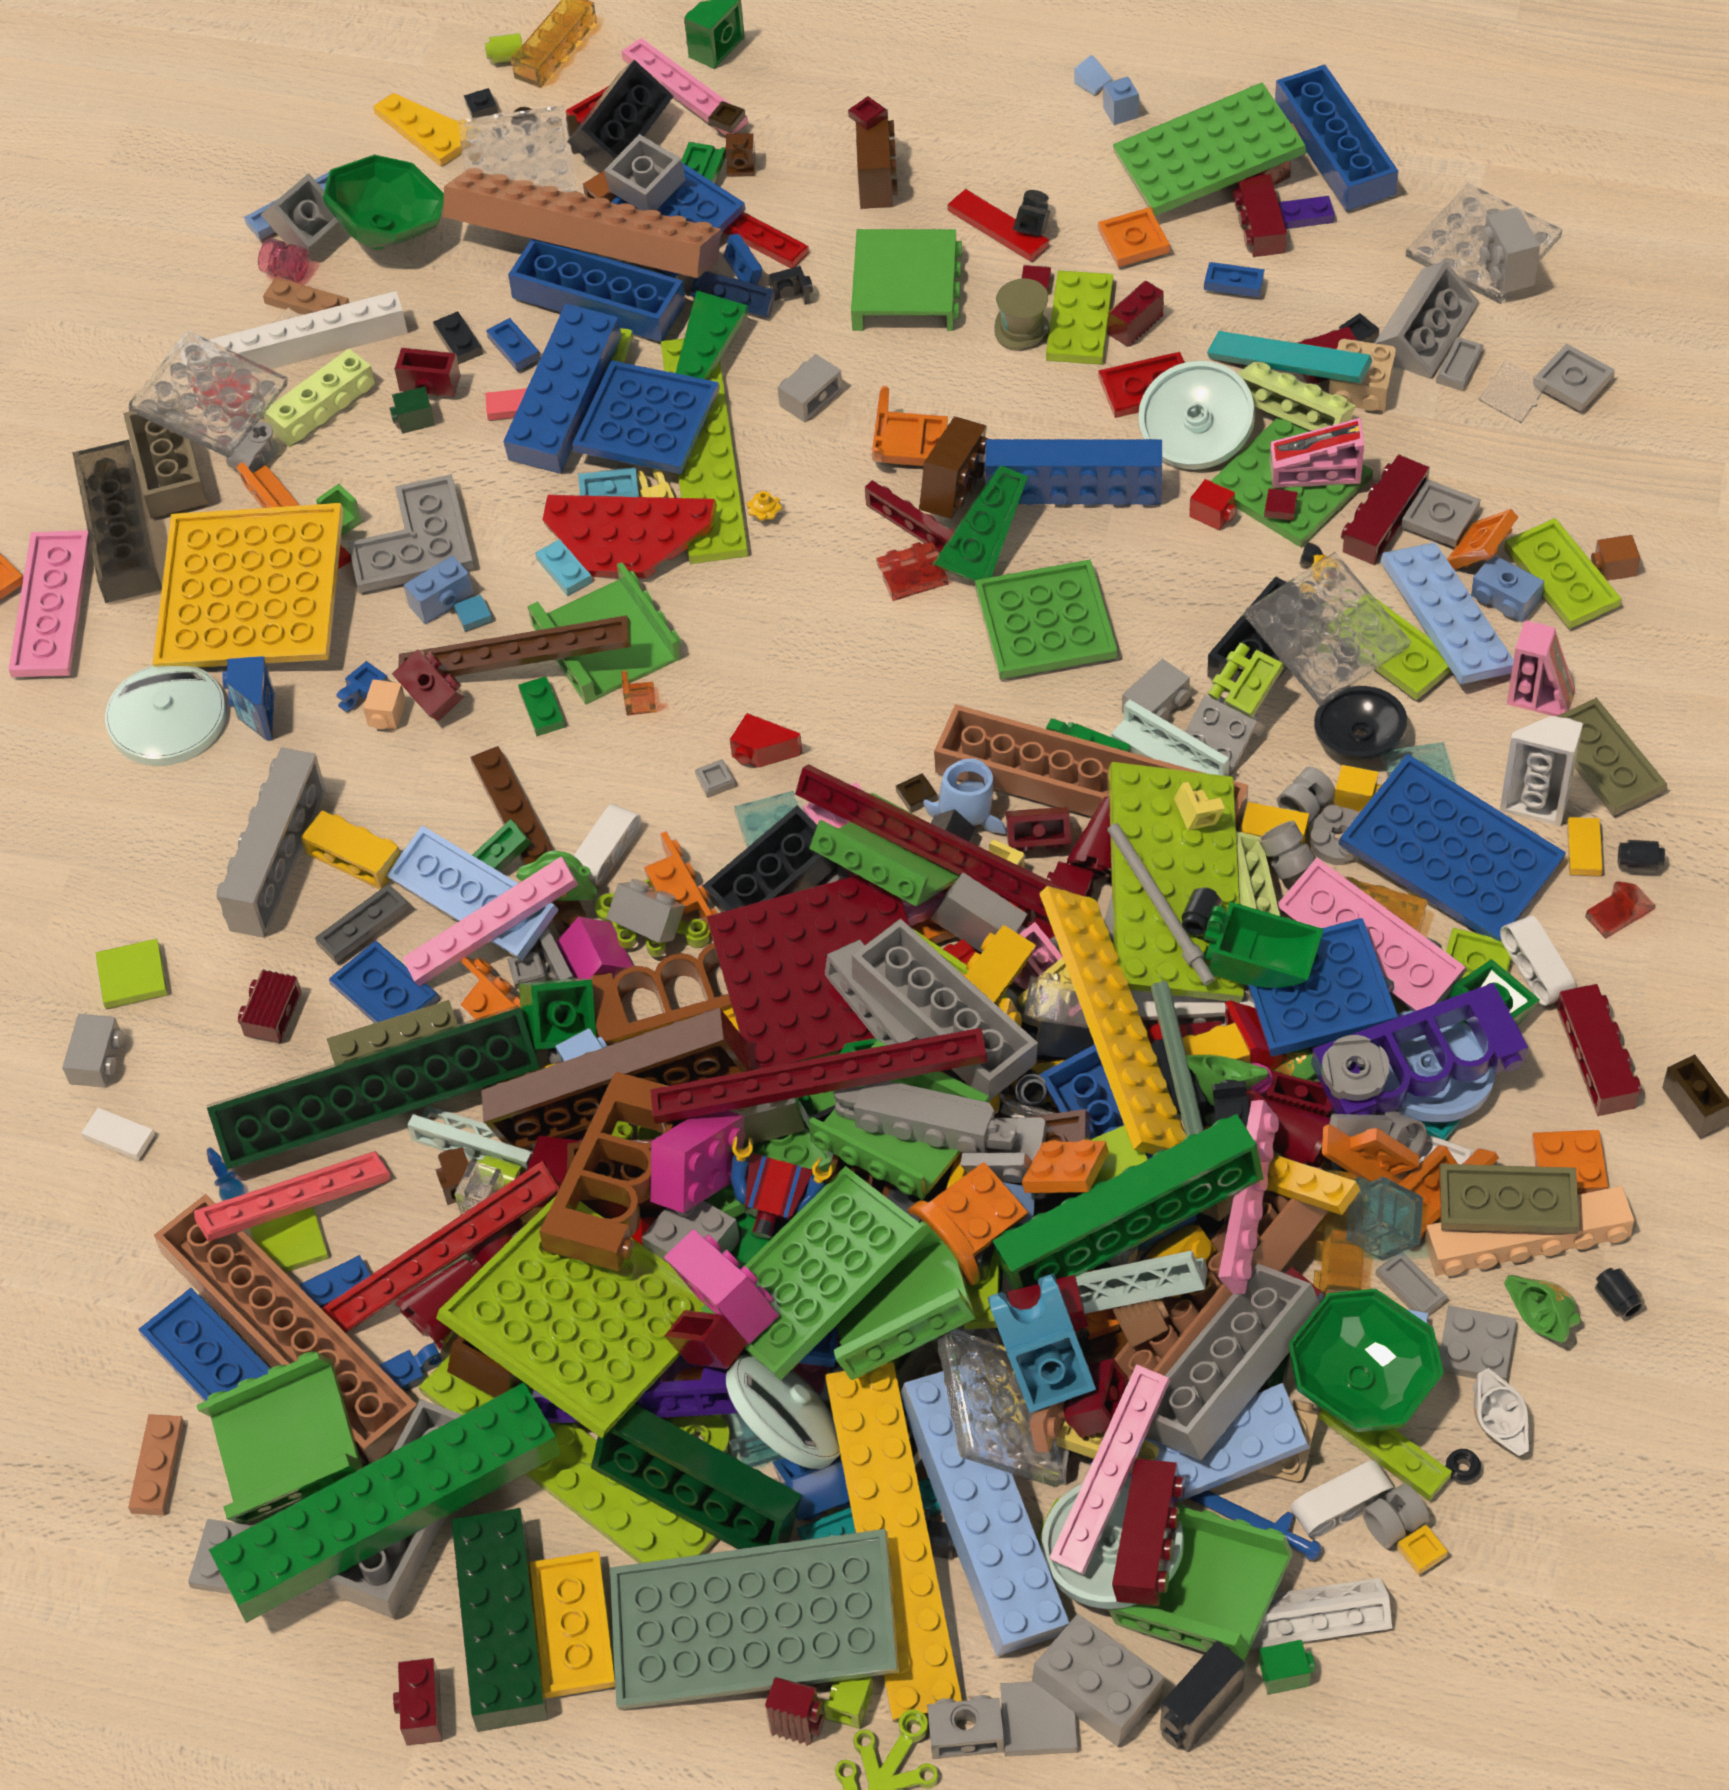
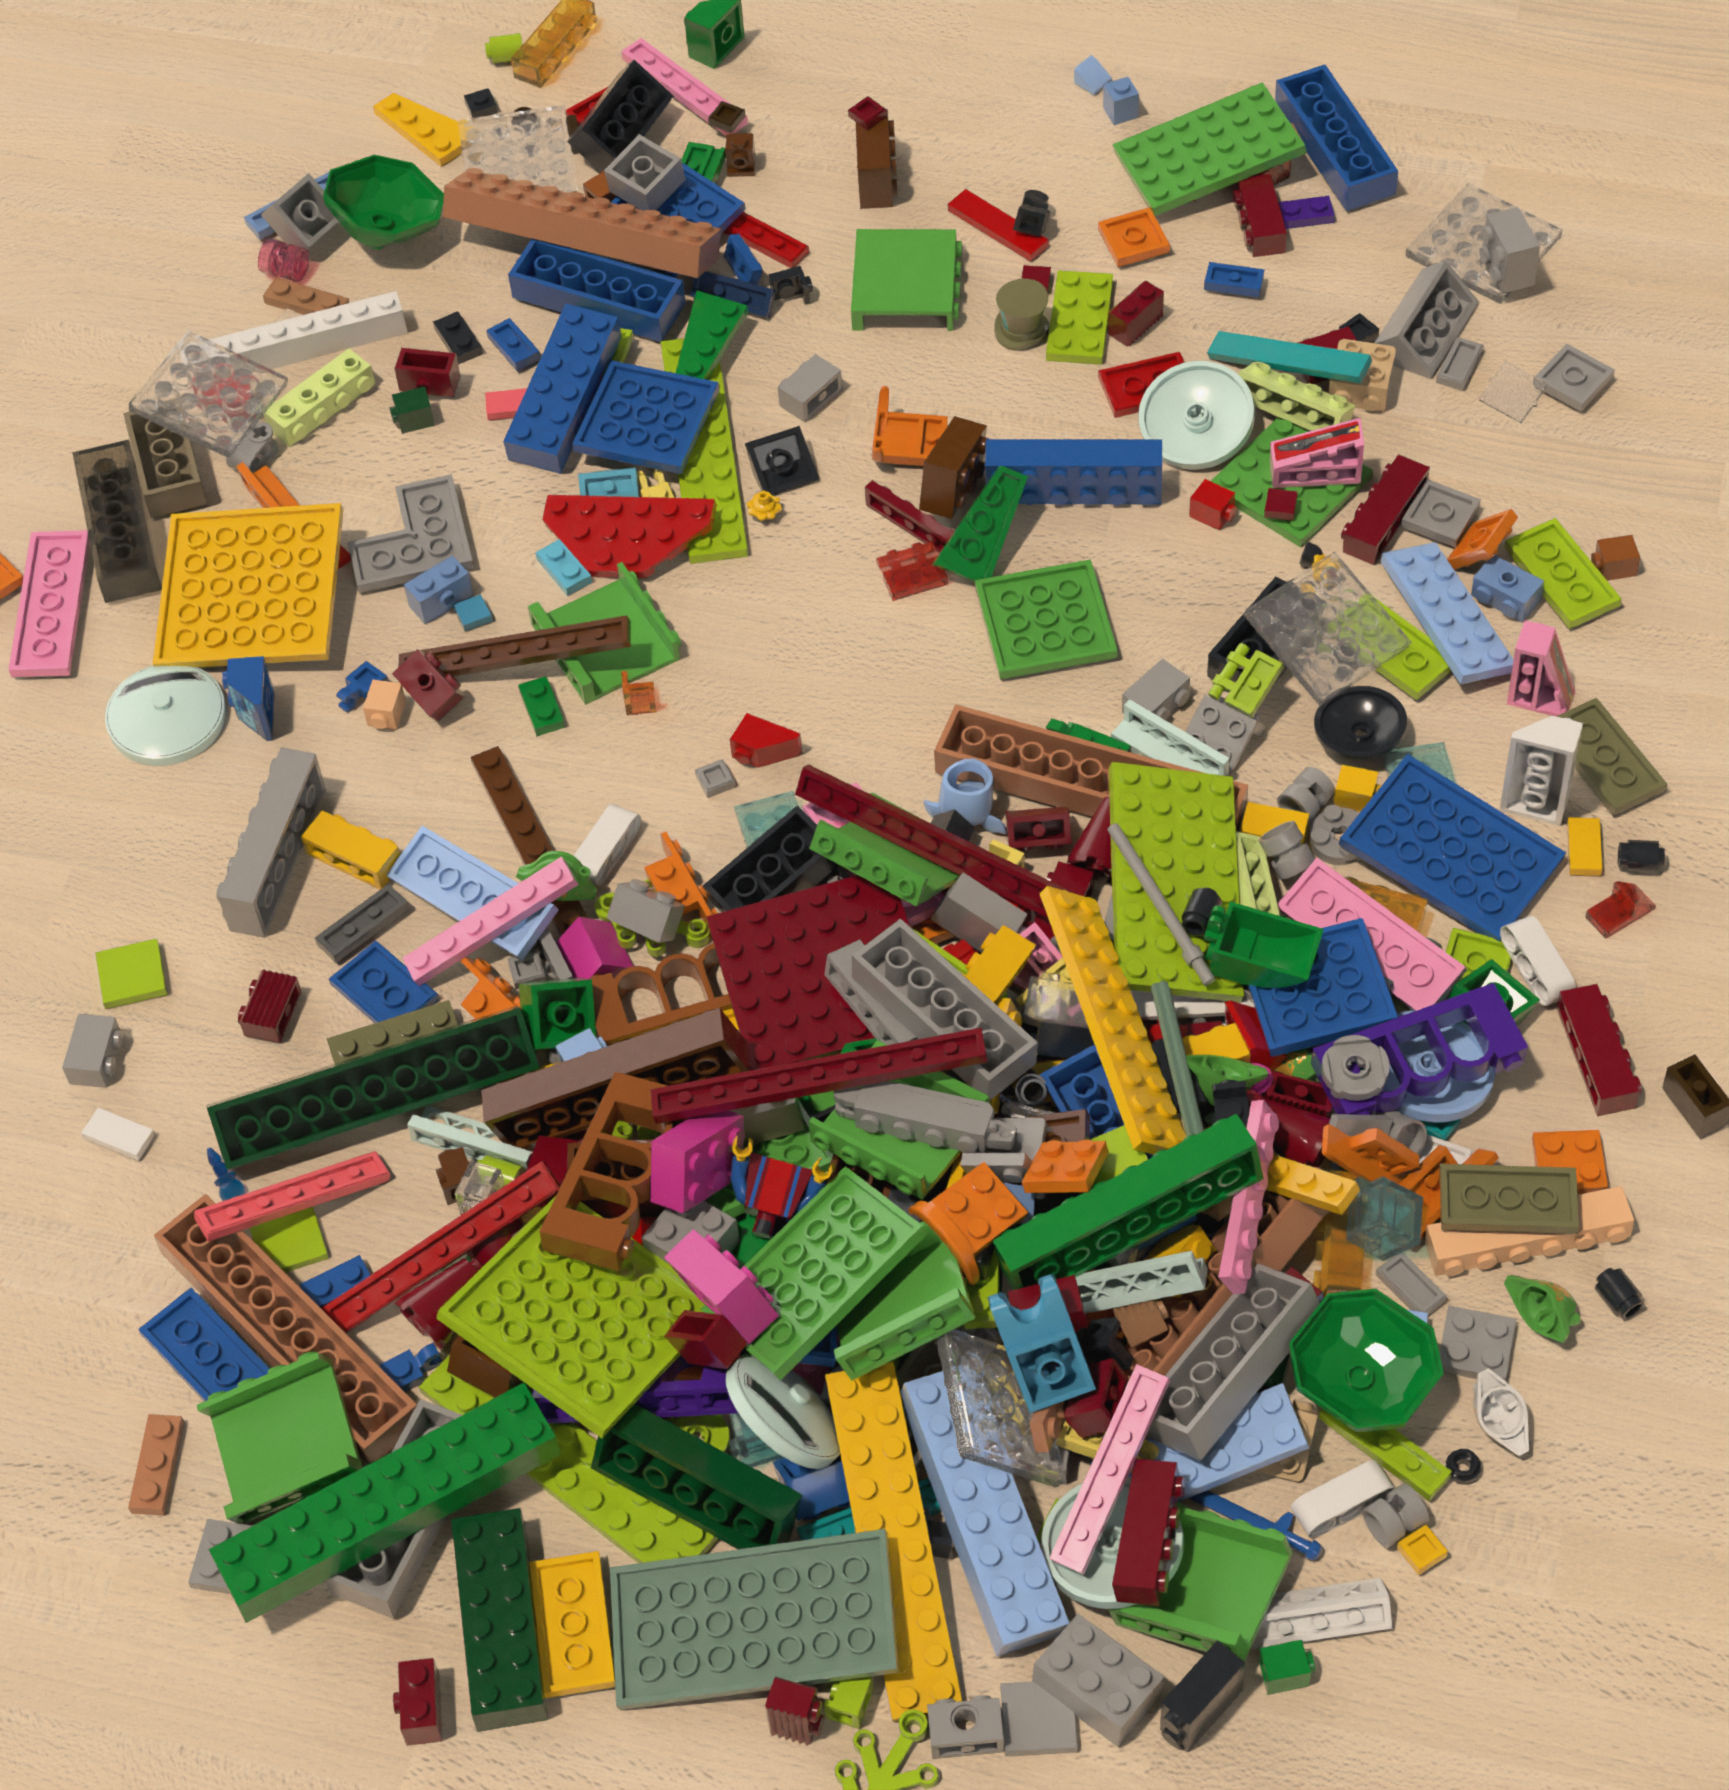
(351, 512): bright green panel -> none
(503, 846): green plate -> none
(781, 461): none -> black slope
(915, 791): dark brown tile -> none
(1101, 1343): none -> black bracket
(1196, 808): light yellow panel -> none

